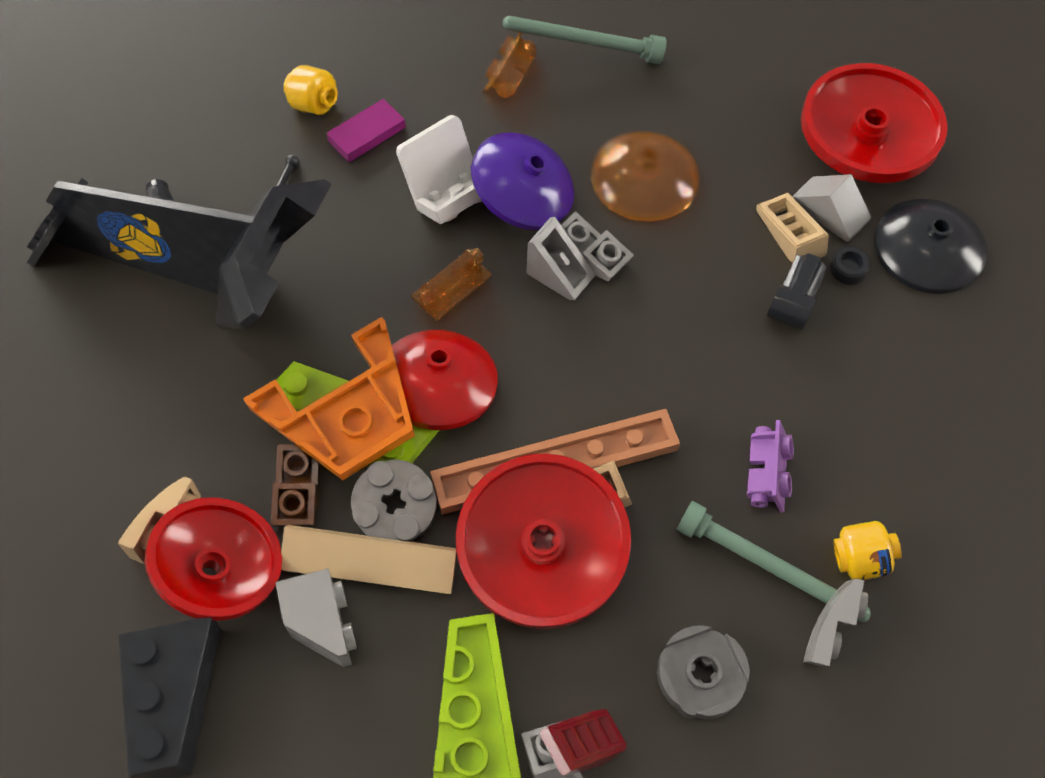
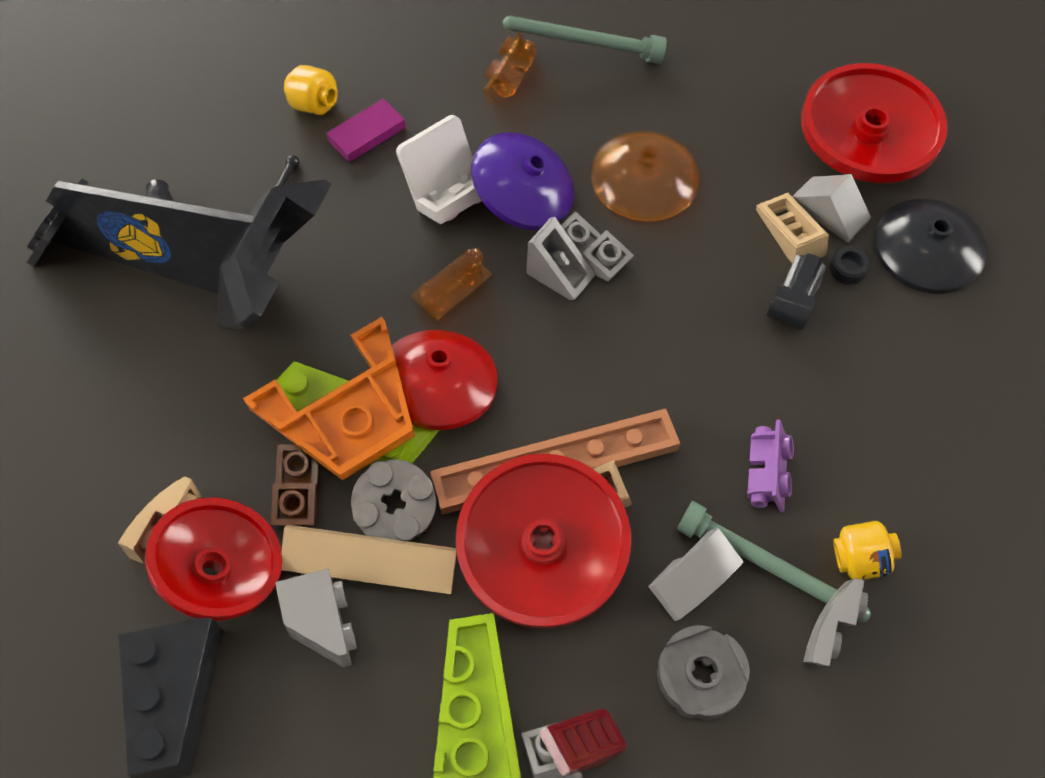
(696, 575): none -> light grey slope

